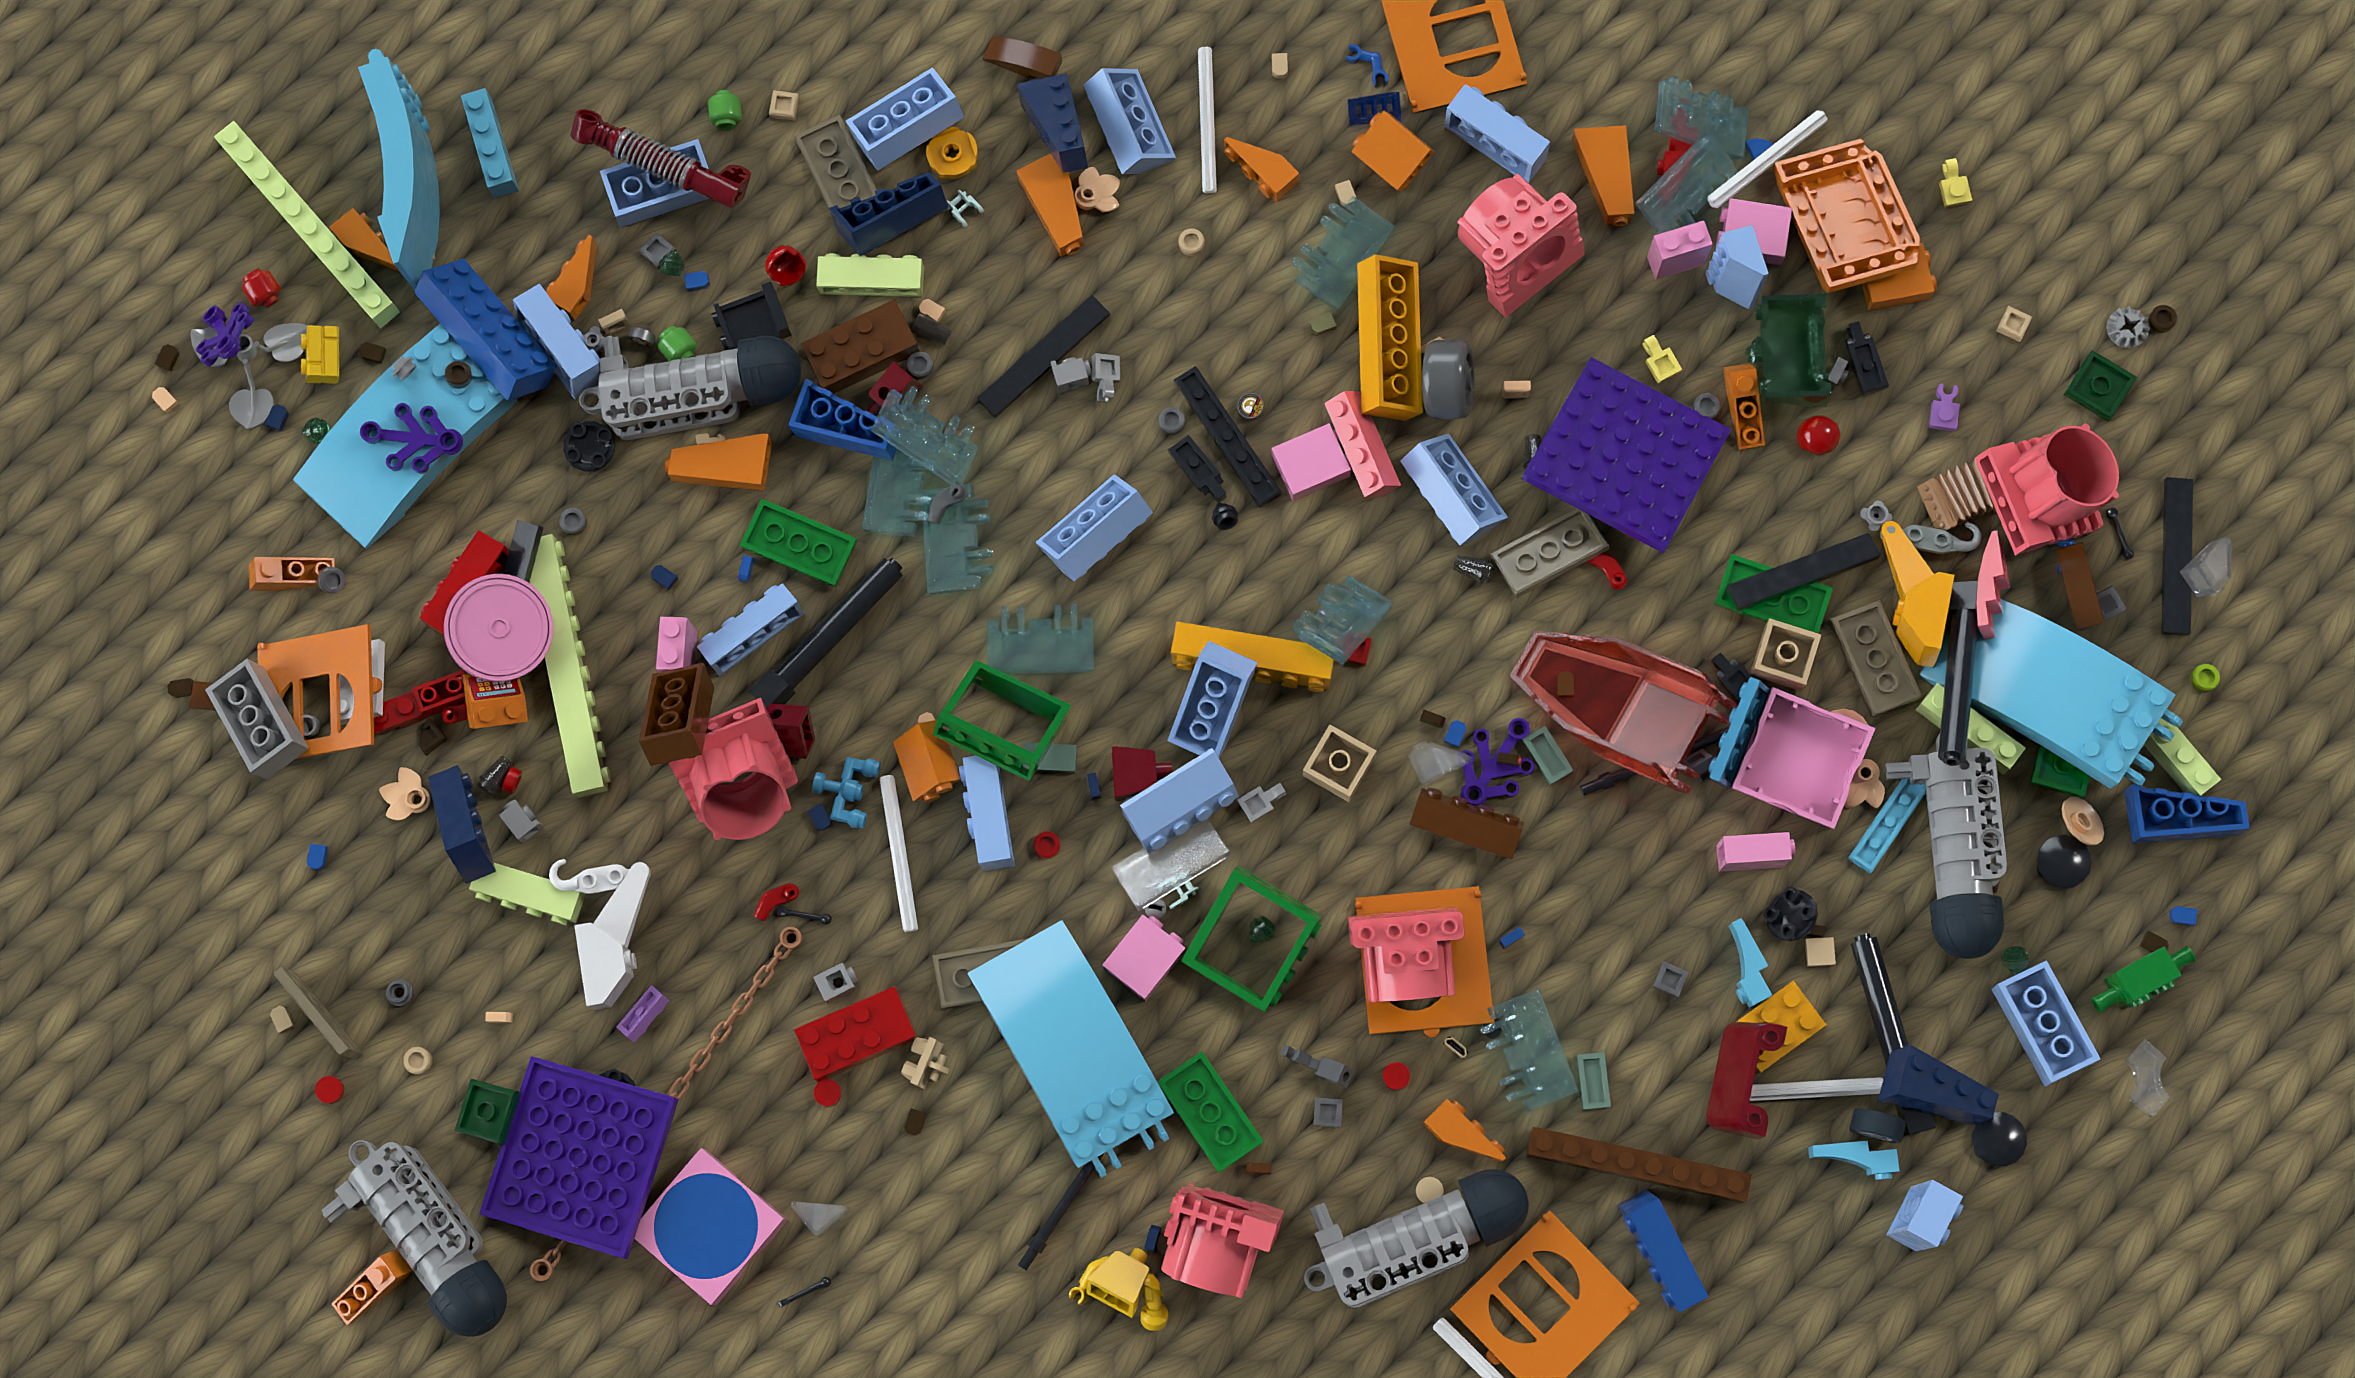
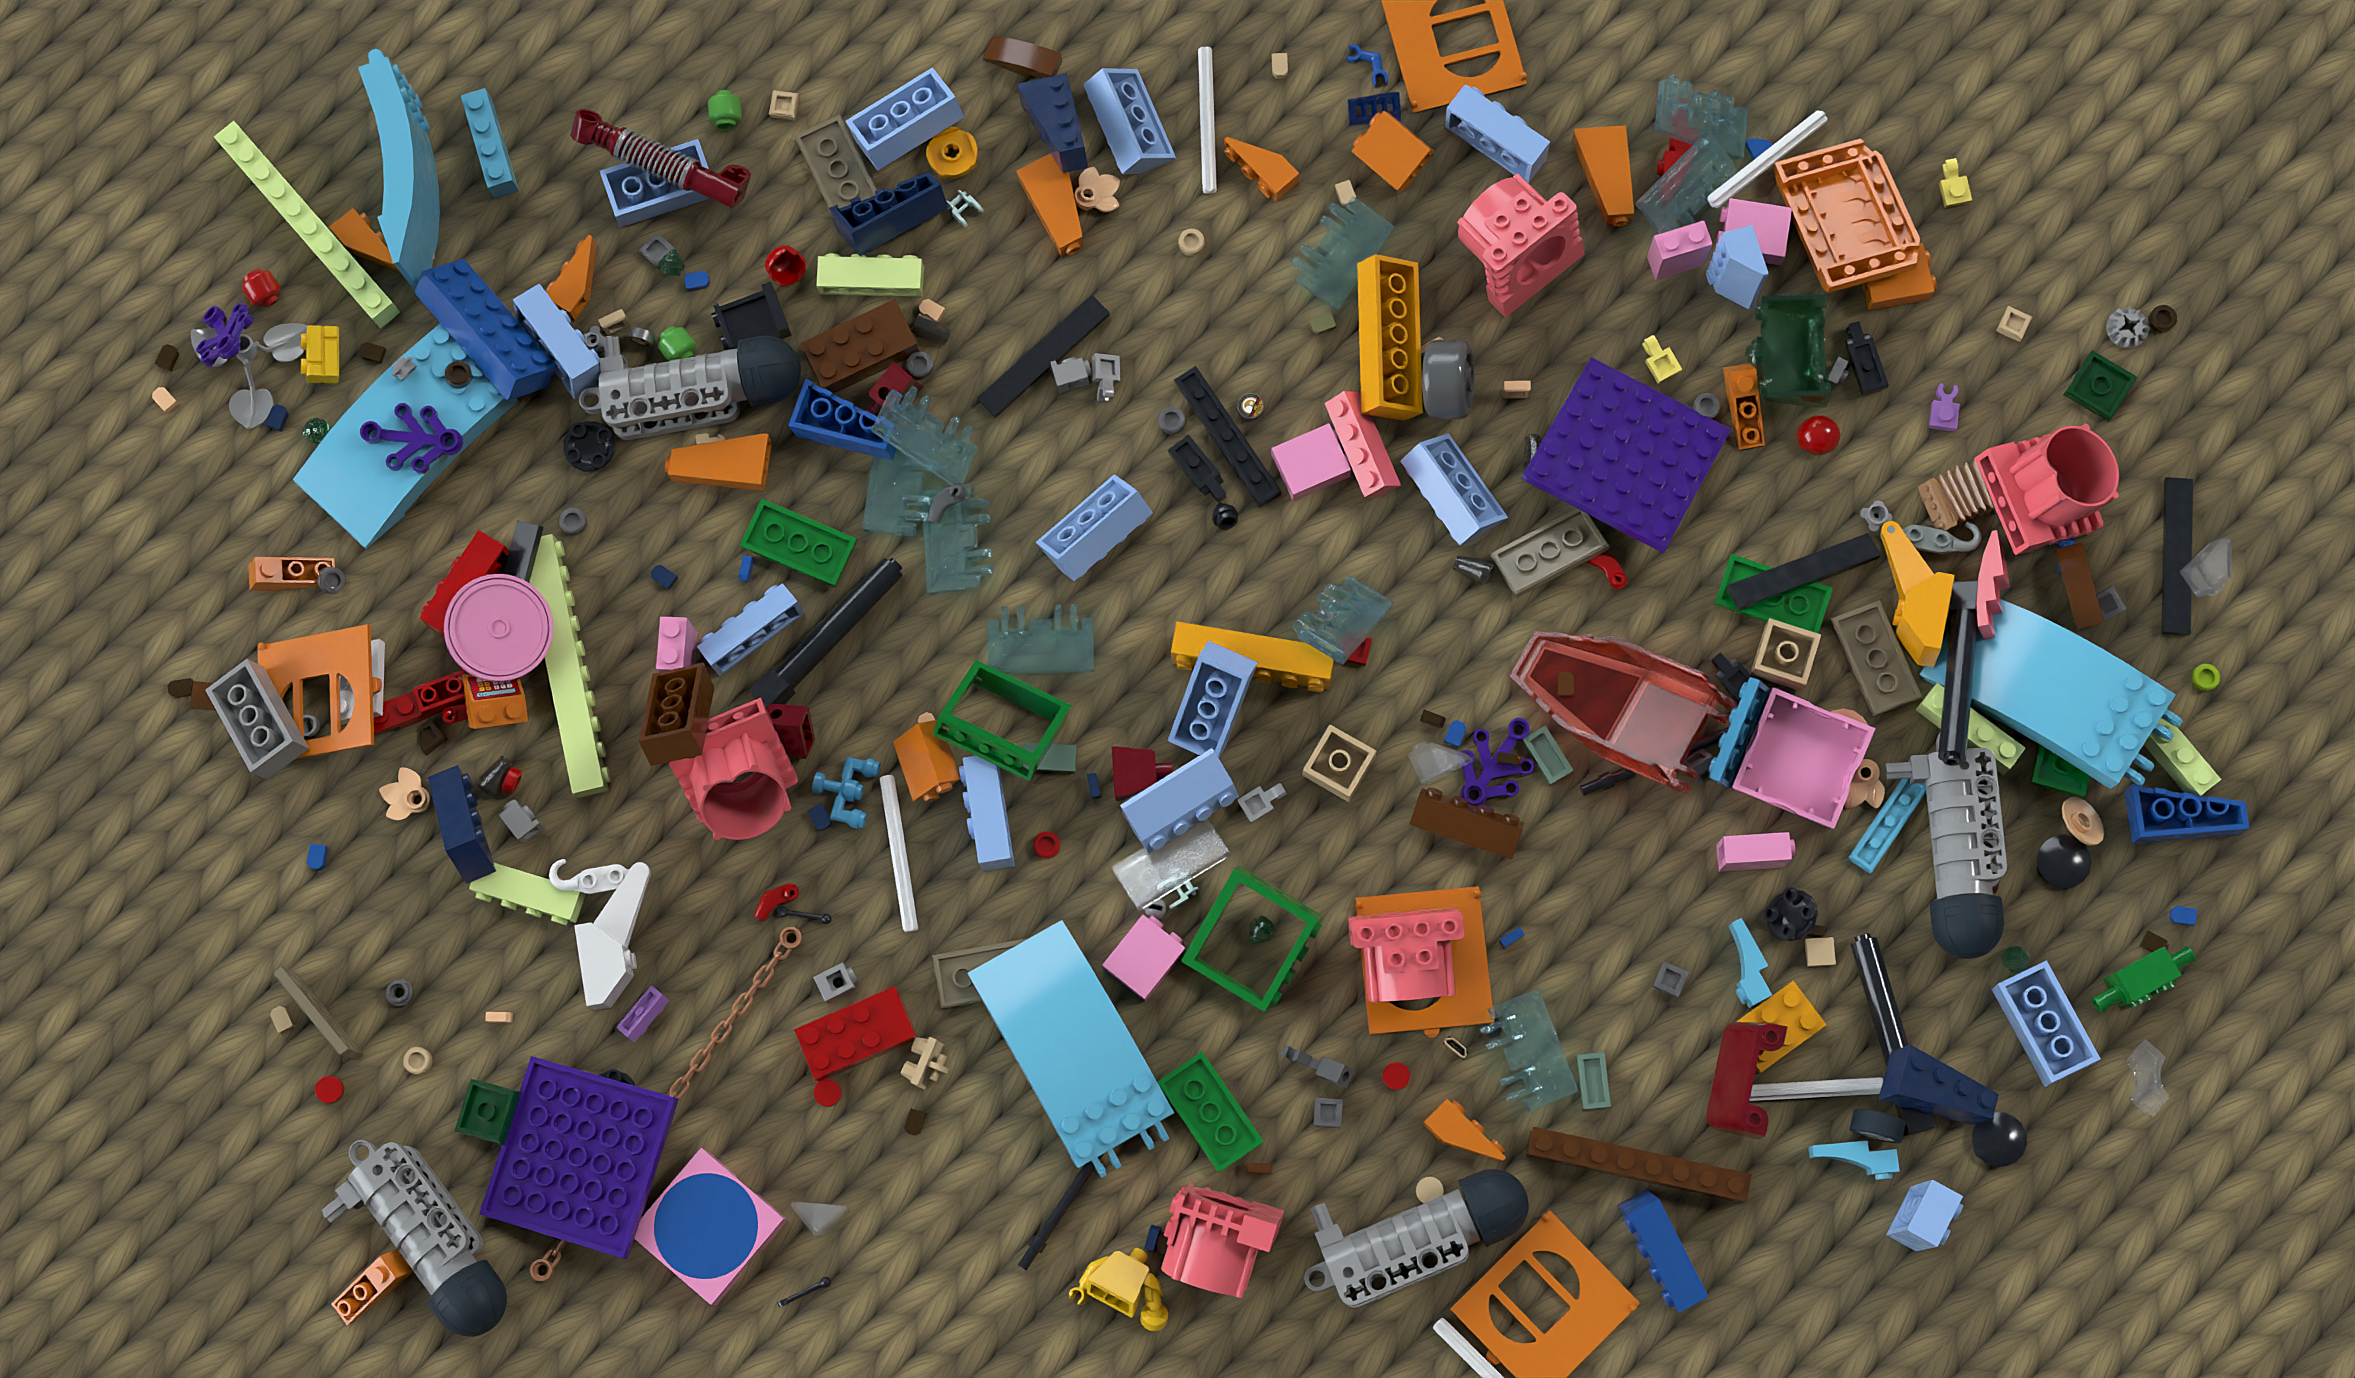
(2111, 514): black hinge -> none

